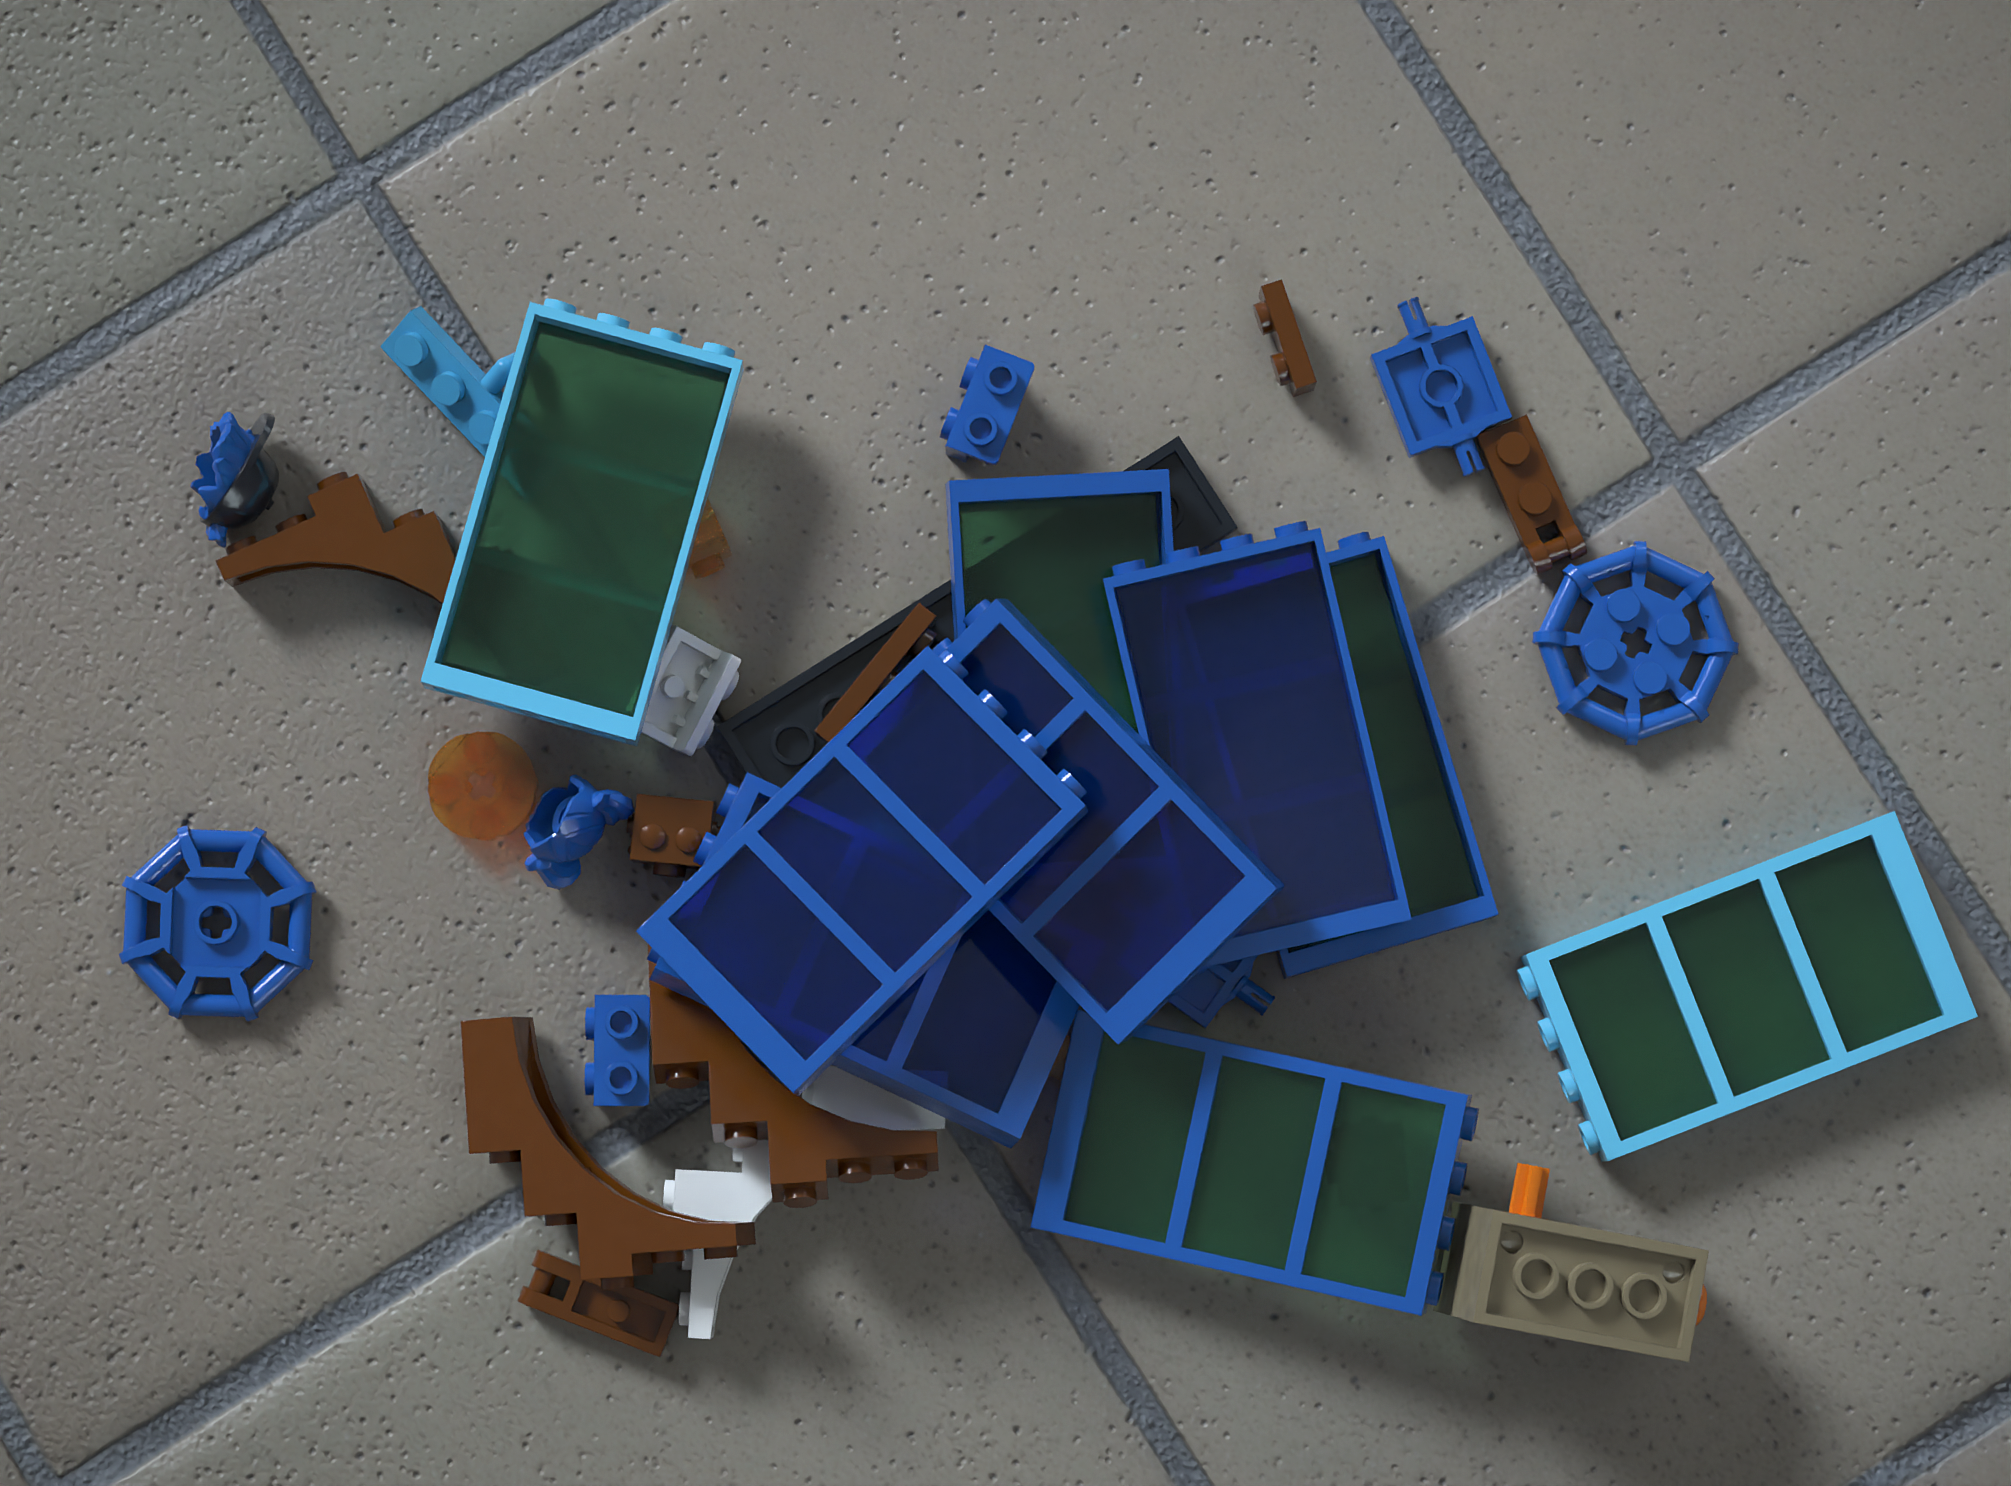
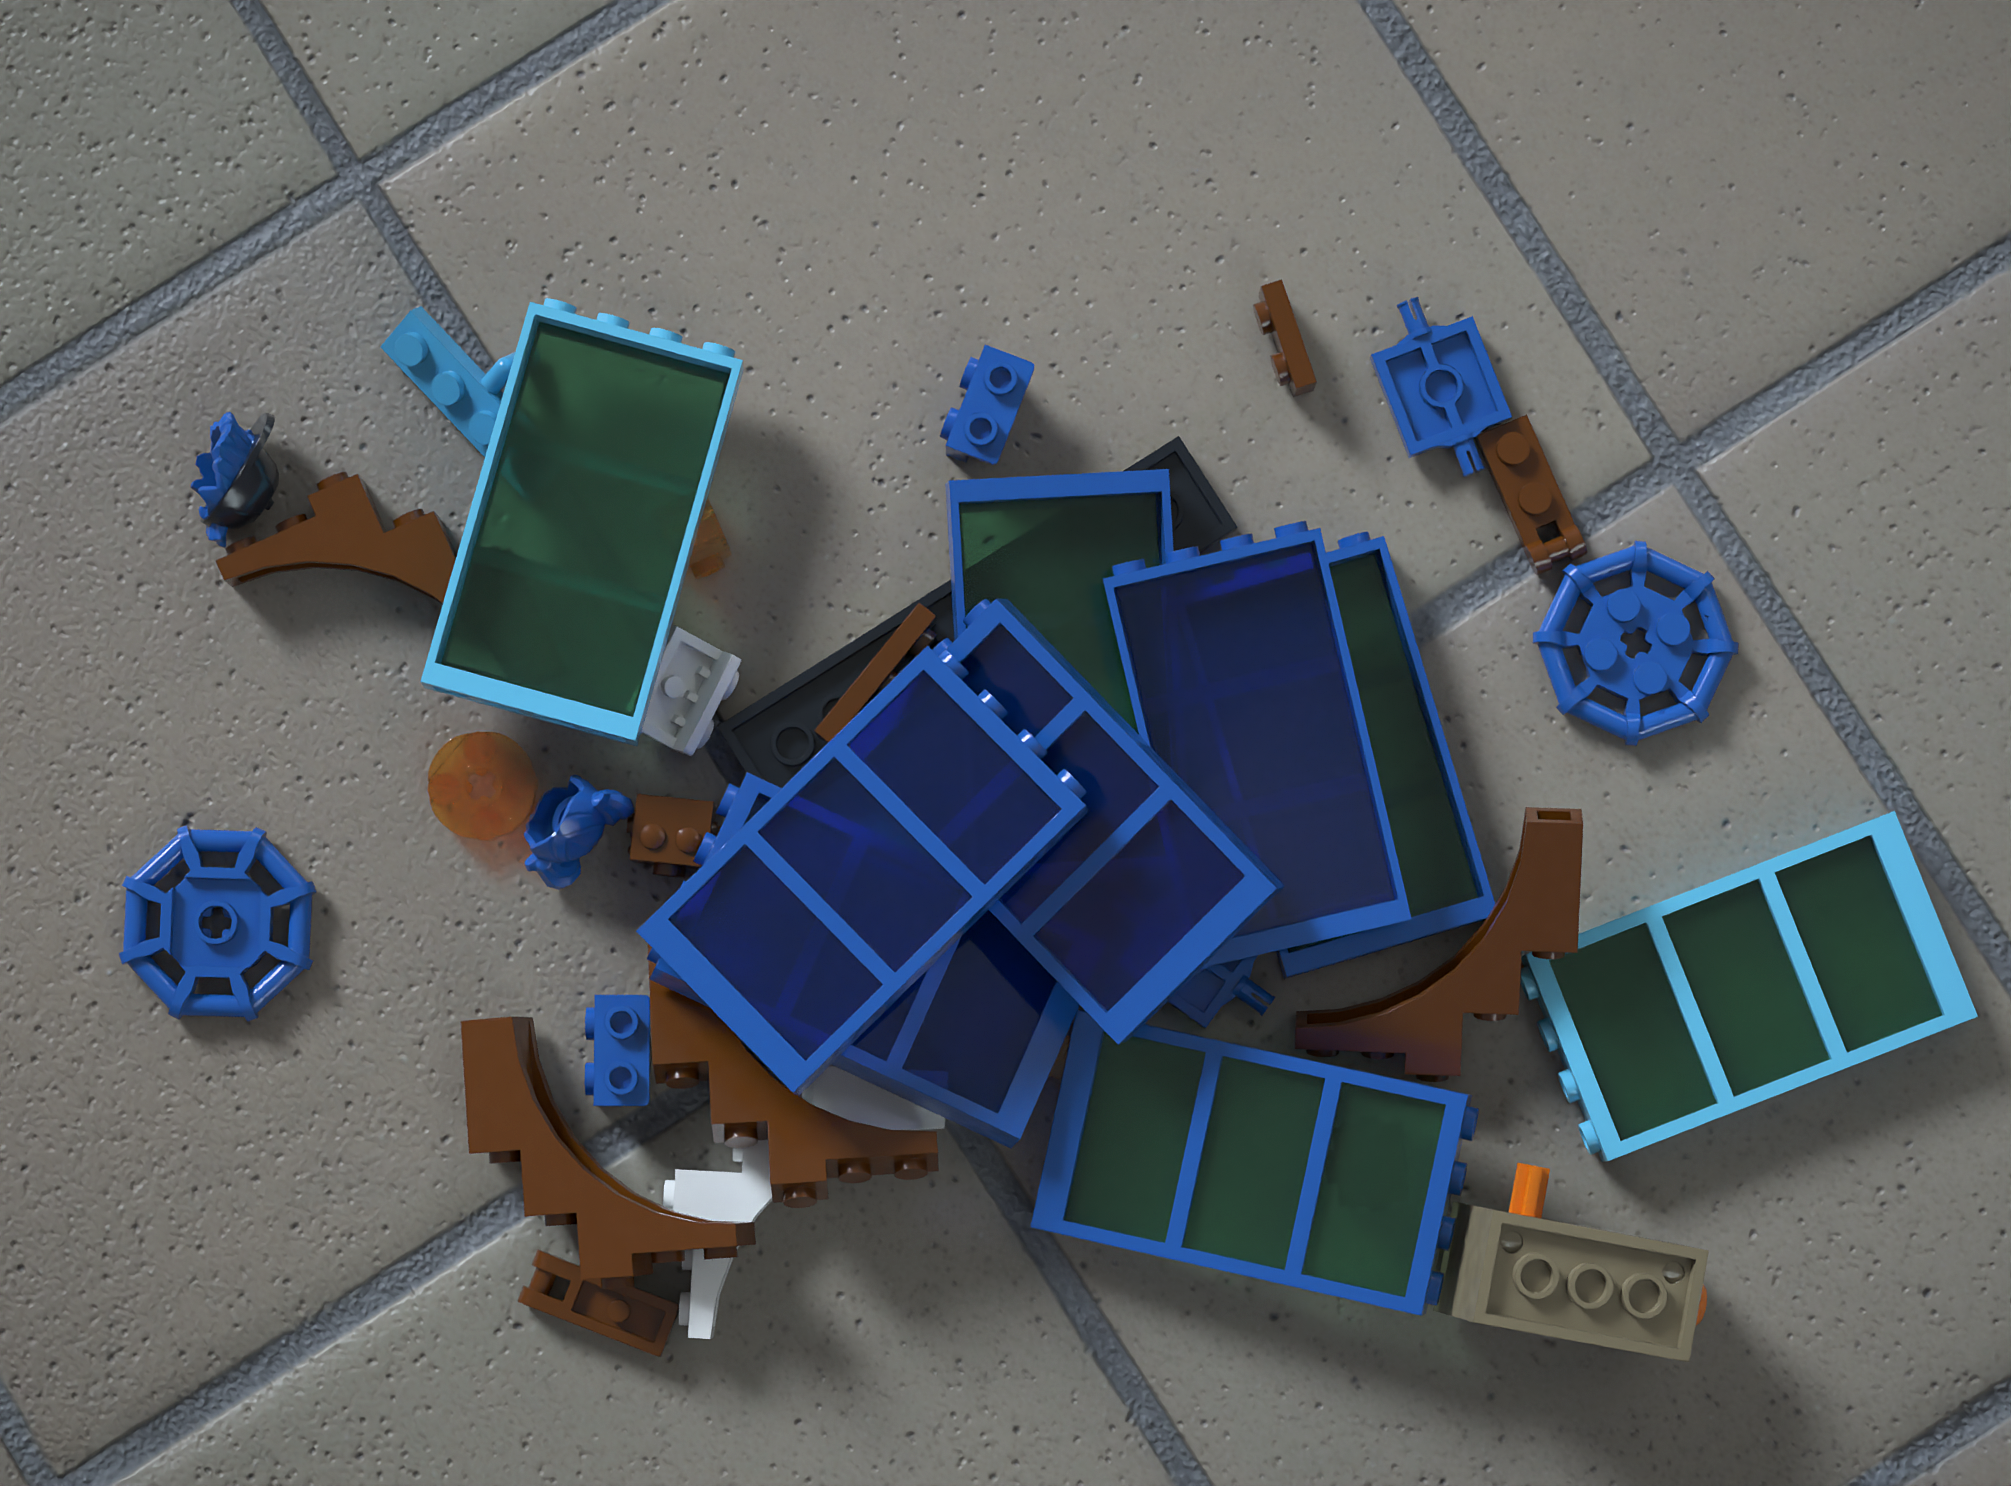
(1483, 978): none -> reddish brown arch

